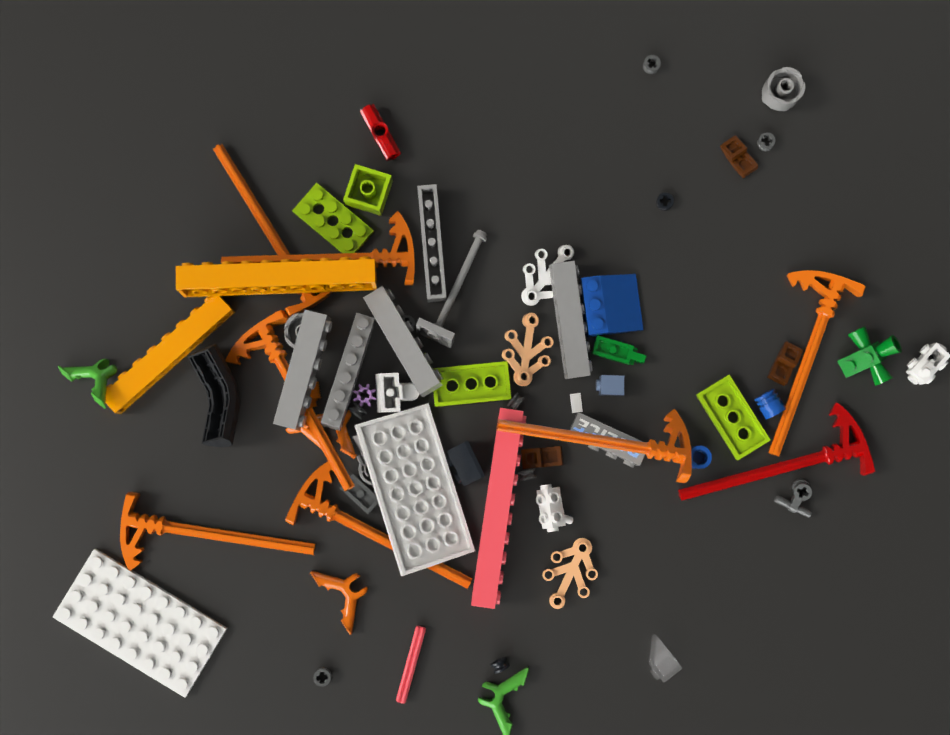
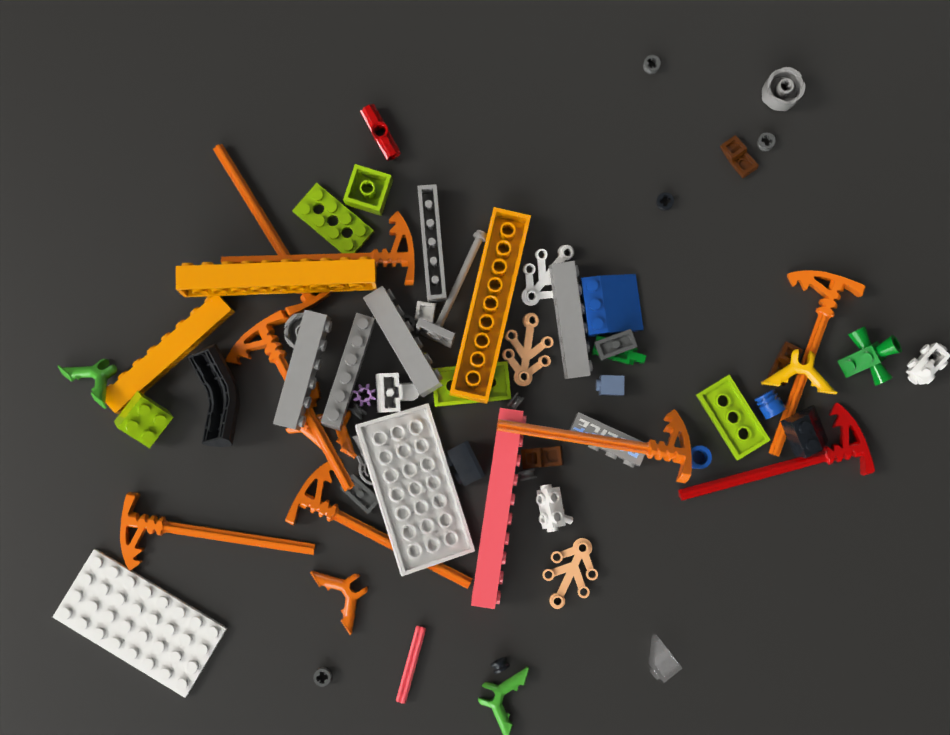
(143, 419): none -> lime brick
(425, 311): none -> white tile
(490, 305): none -> light orange brick
(576, 403): white sticker -> none
(615, 344): none -> dark grey plate
(794, 504): dark grey piece -> none
(805, 432): none -> black slope
(807, 369): none -> yellow piece

